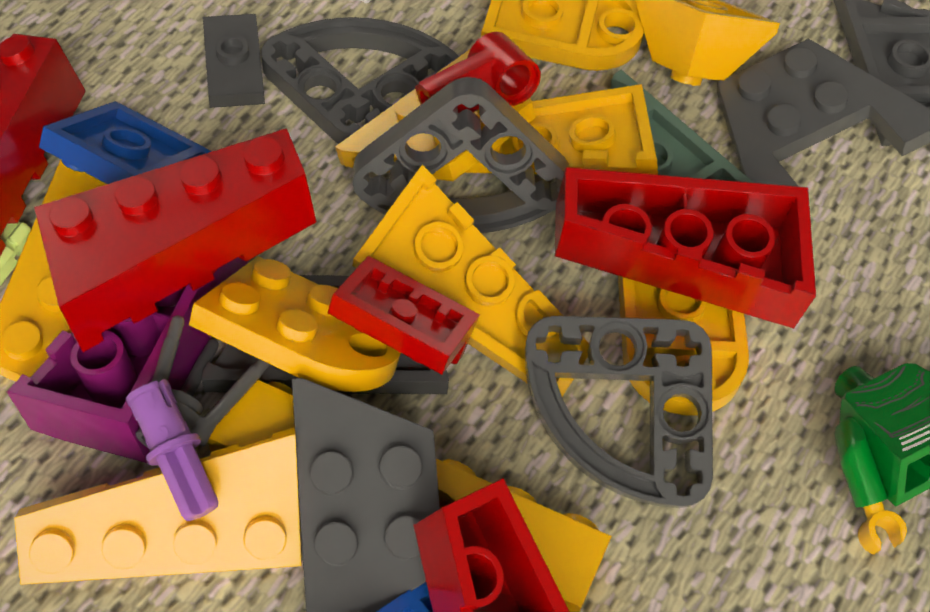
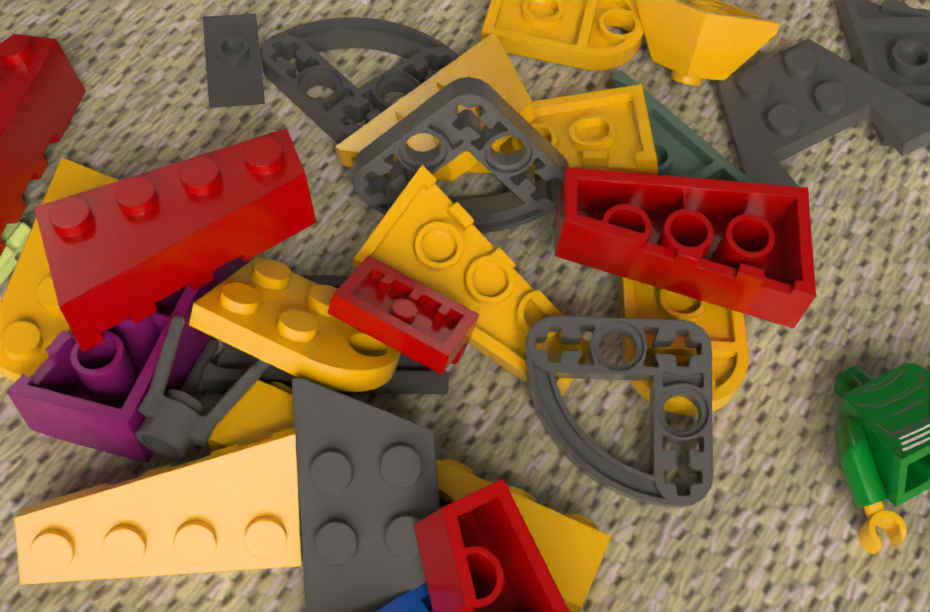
(115, 143): blue plate -> none
(173, 448): medium lavender axle -> none
(495, 61): red piece -> none

